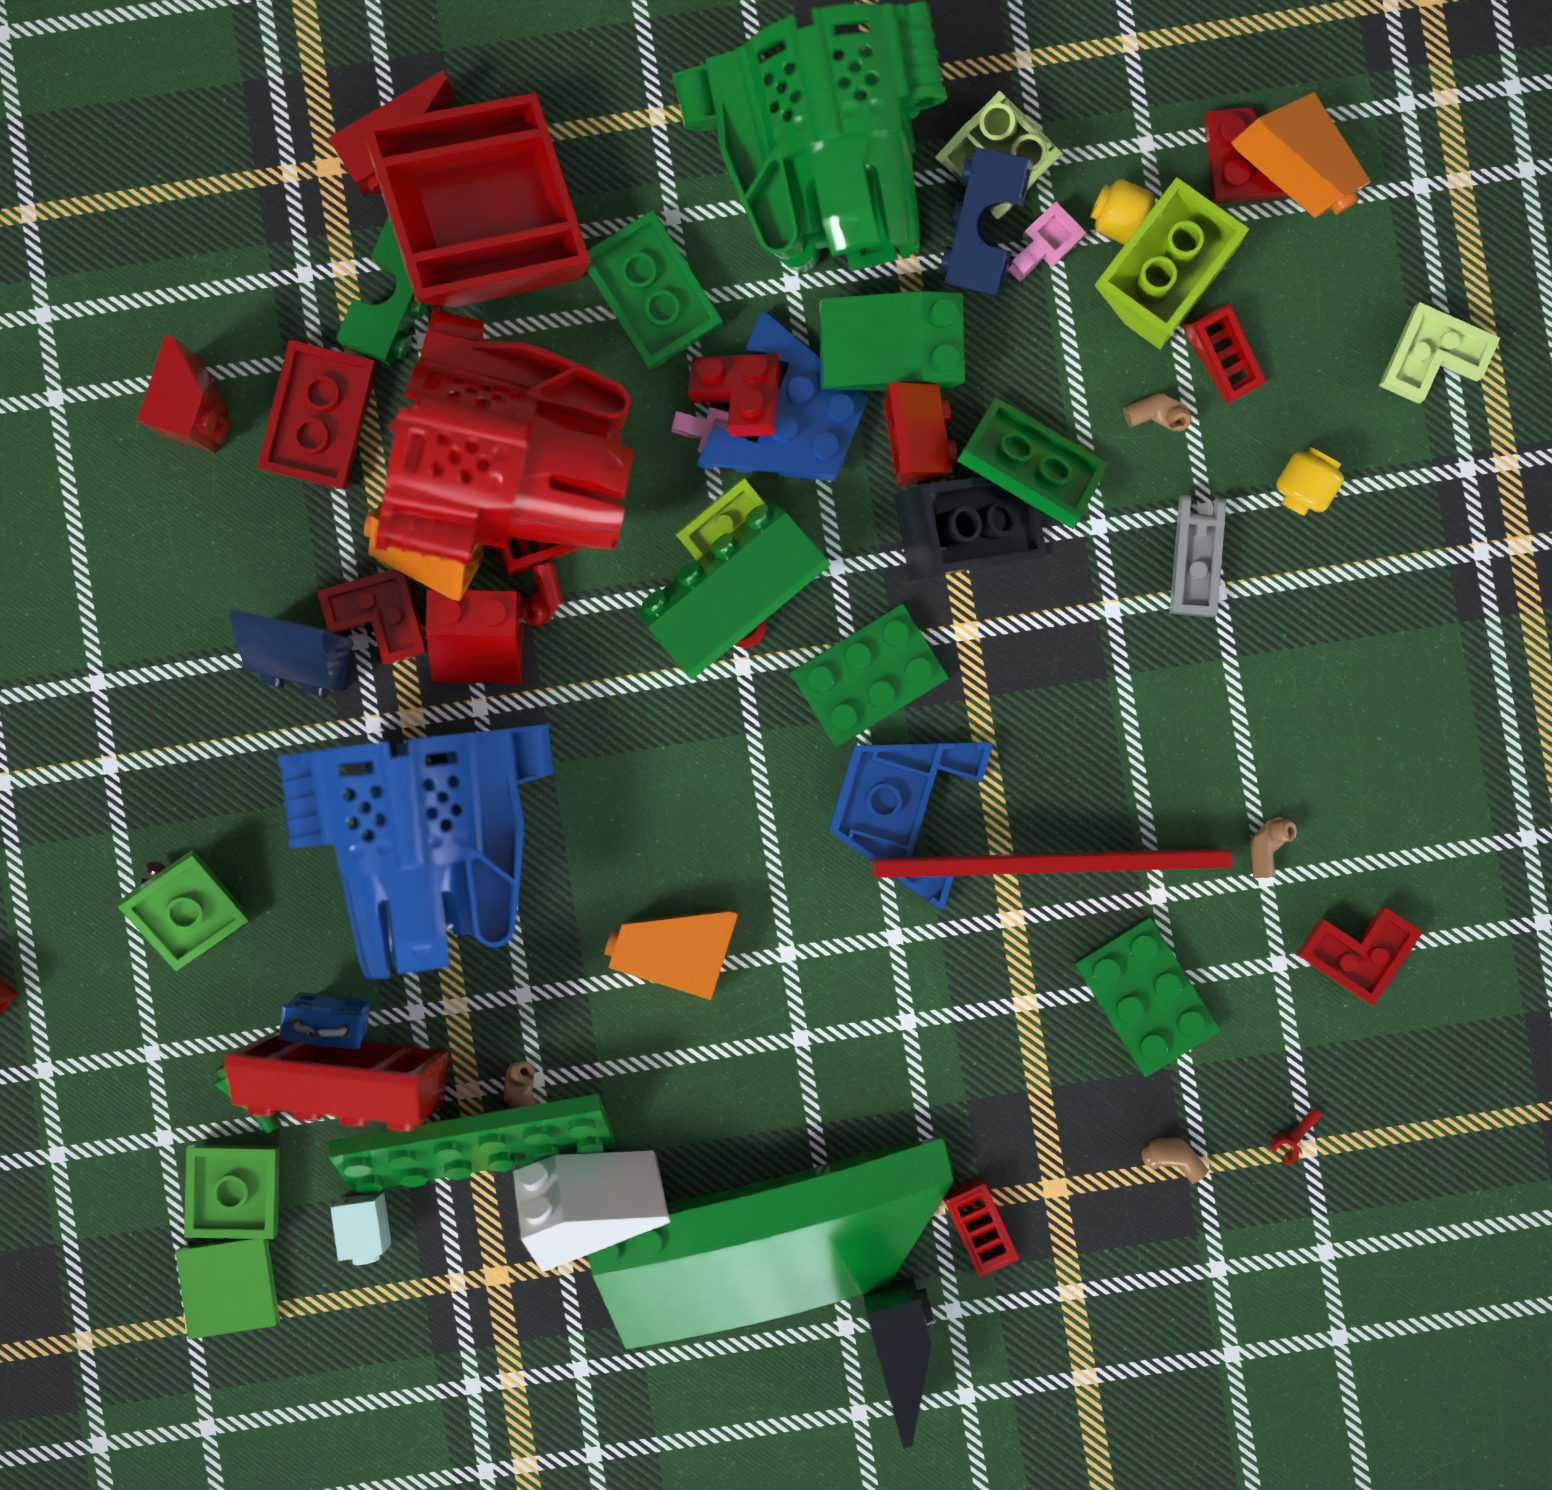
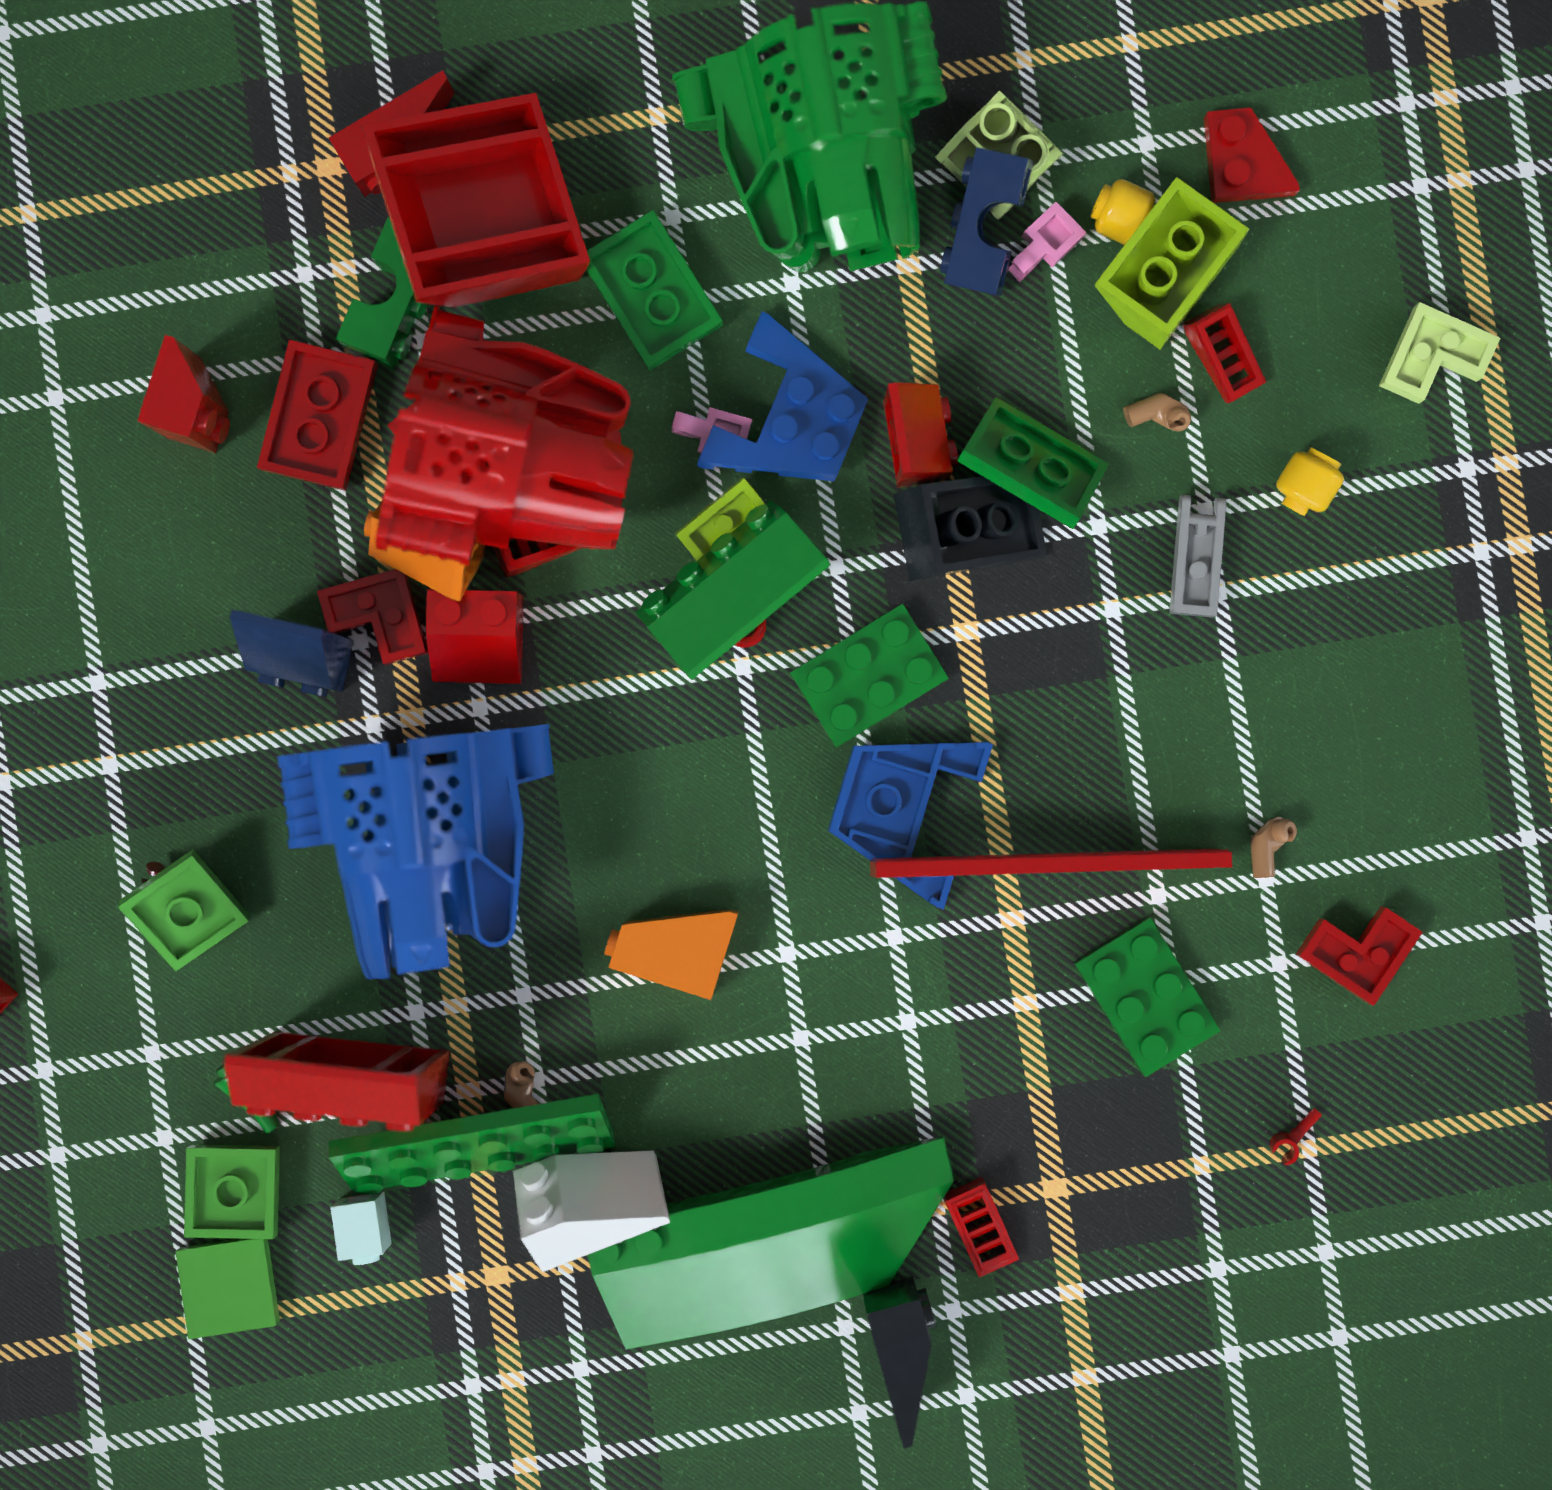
(324, 1020): blue piece -> none
(546, 598): red arm -> none
(746, 383): red plate -> none
(892, 340): green slope -> none
(1174, 1153): medium nougat arm -> none
(1304, 156): orange slope -> none

